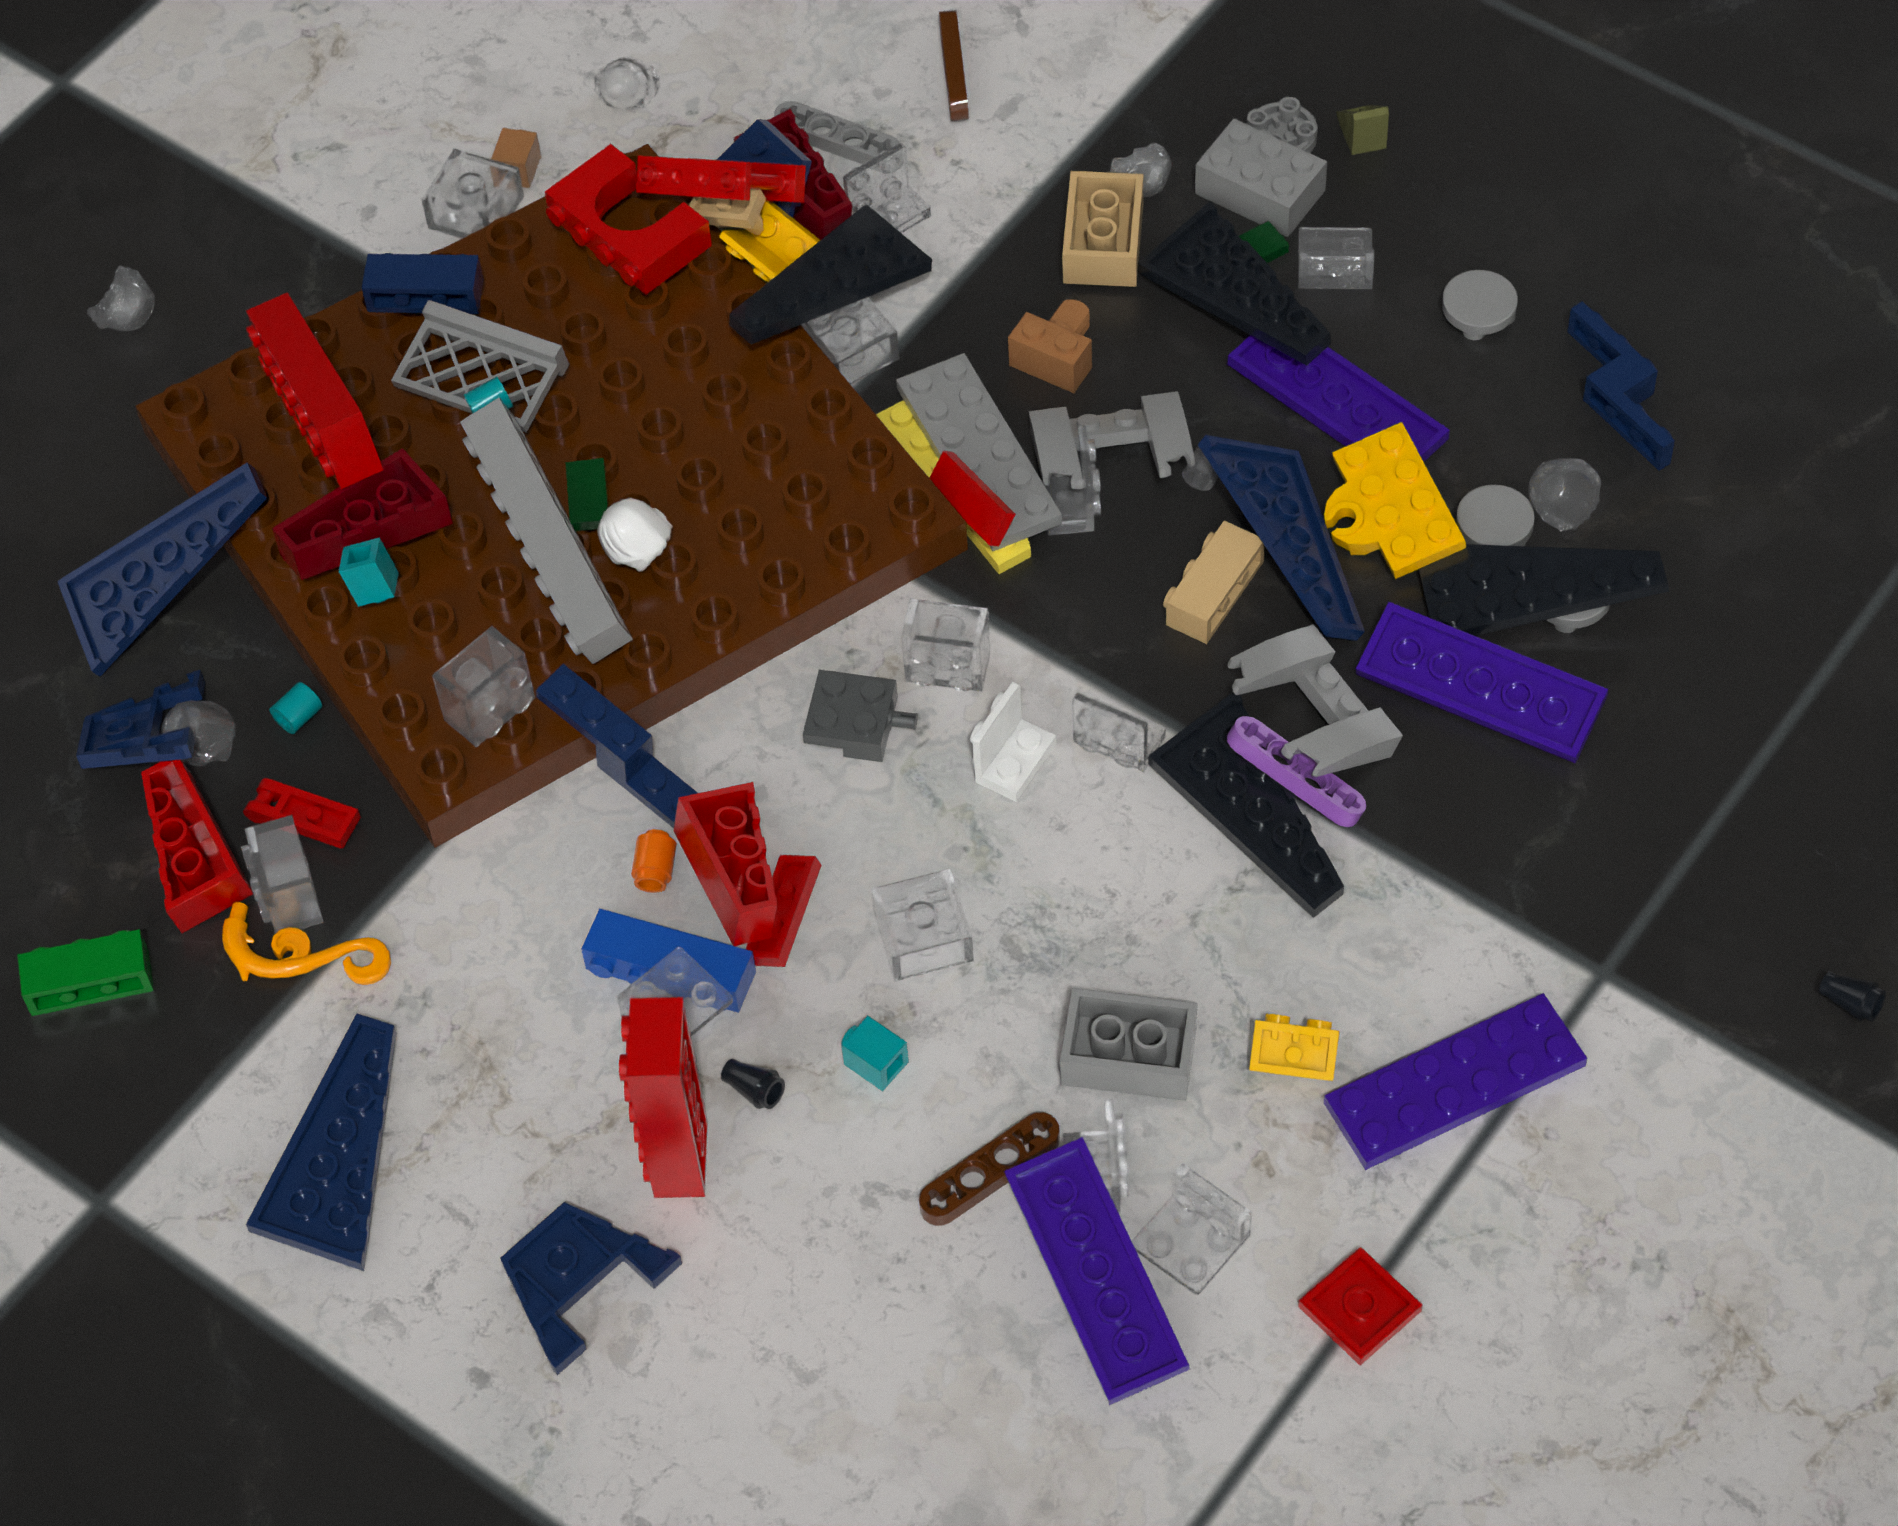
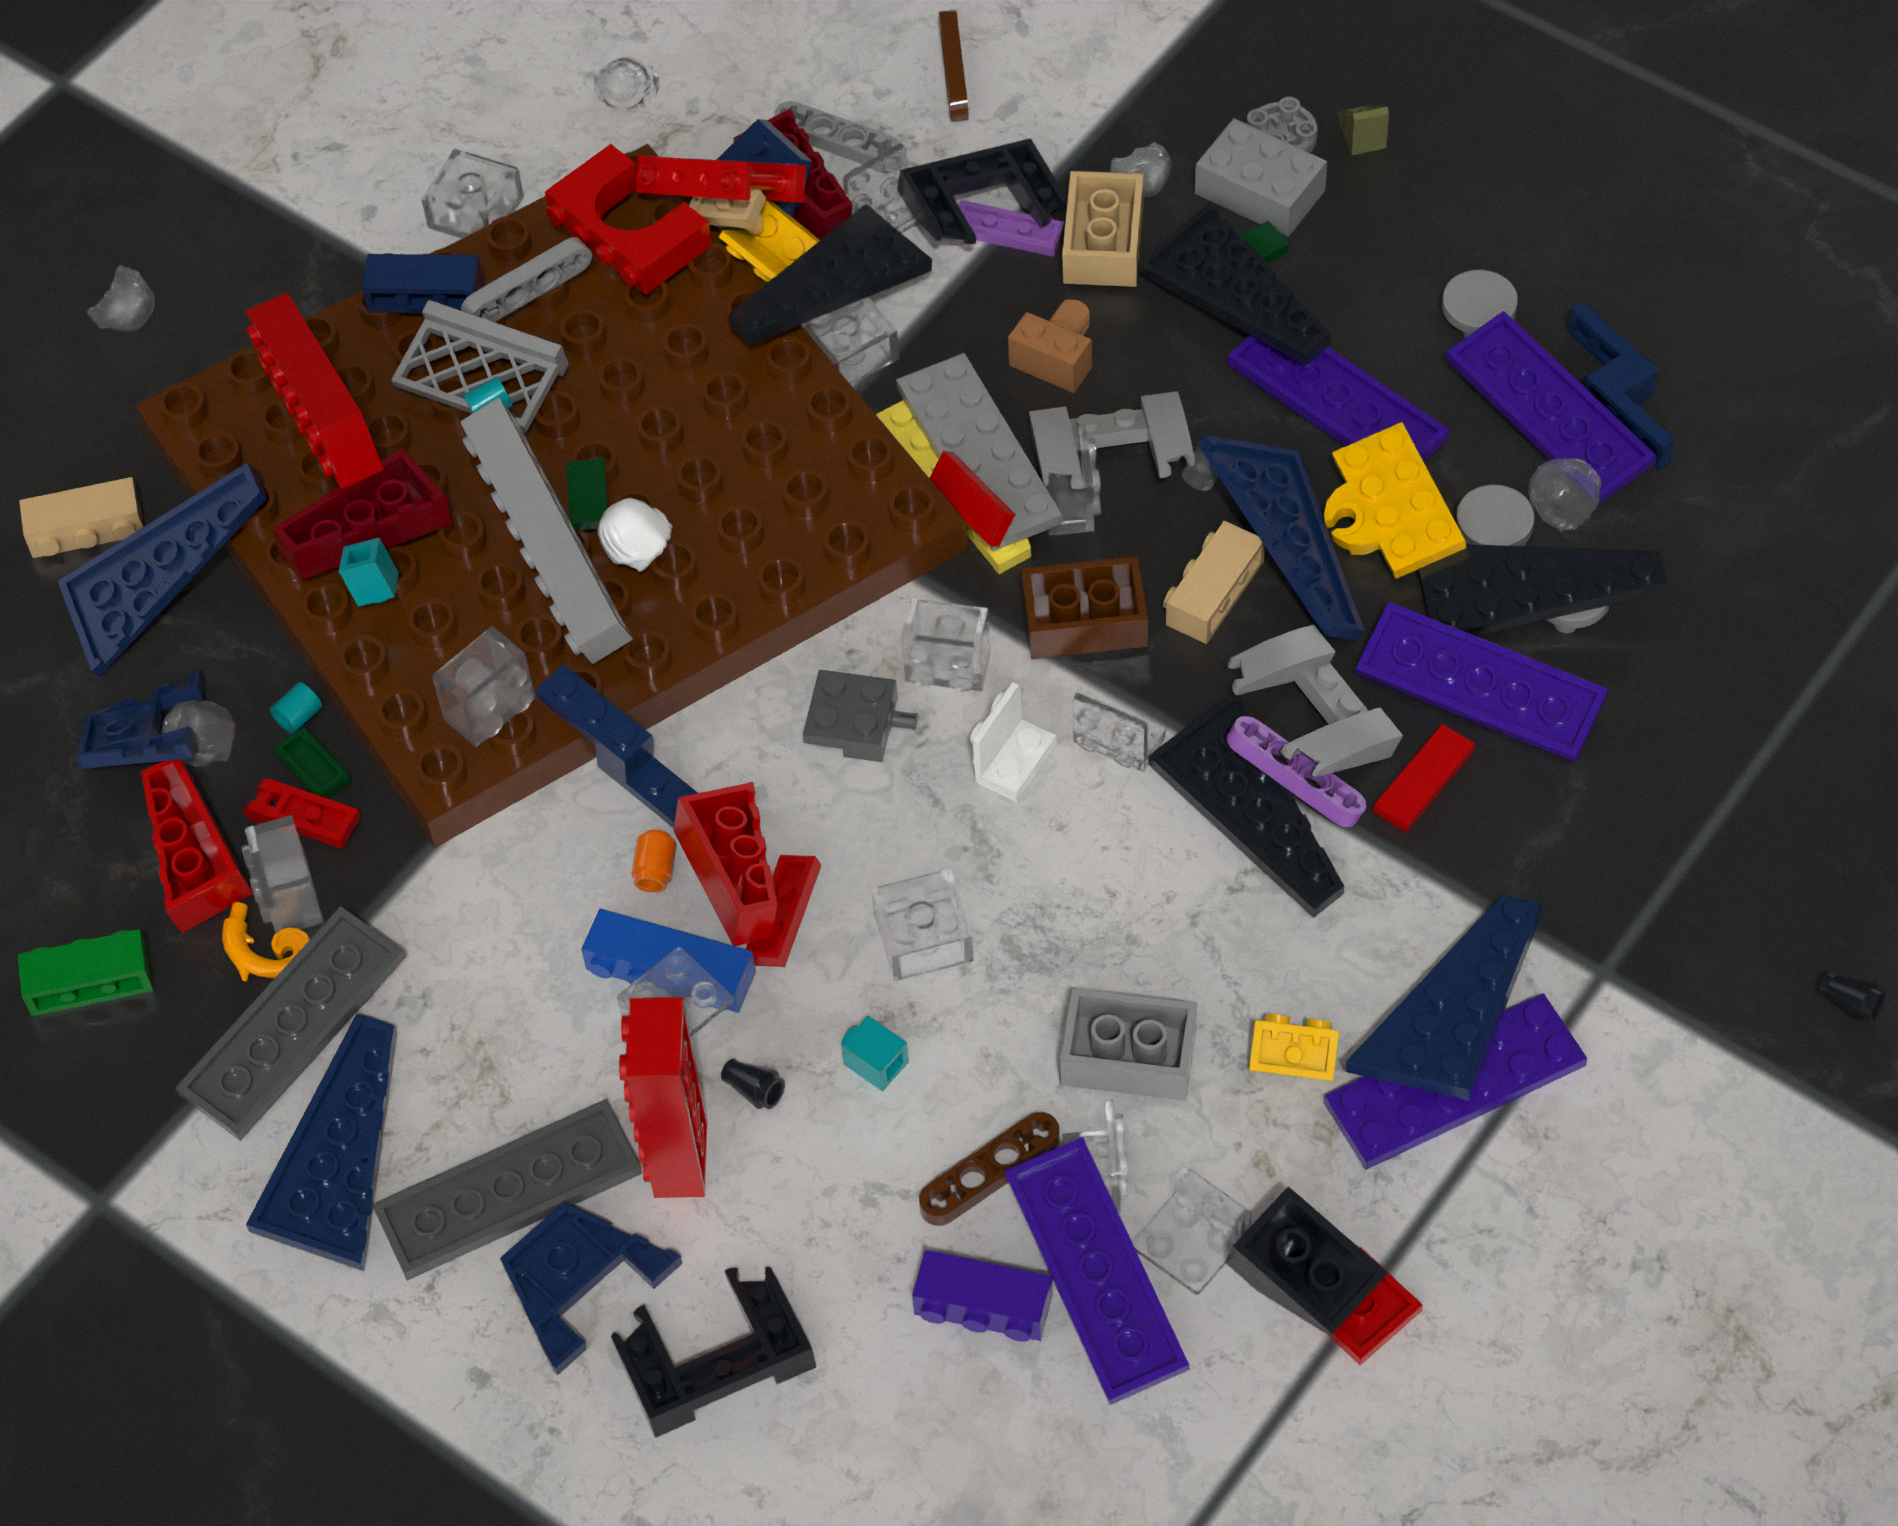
(81, 517): none -> tan brick
(290, 1023): none -> dark grey plate
(311, 764): none -> dark green tile
(506, 1189): none -> dark grey plate
(520, 150): medium nougat brick -> none
(562, 264): none -> light grey beam
(772, 1350): none -> black wedge
(931, 187): none -> black wedge
(982, 1296): none -> dark purple brick
(1012, 228): none -> medium lavender tile
(1084, 607): none -> reddish brown brick
(1305, 1263): none -> black slope
(1335, 258): clear bracket -> none
(1424, 778): none -> red tile
(1450, 1018): none -> dark blue wing
(1548, 403): none -> dark purple plate

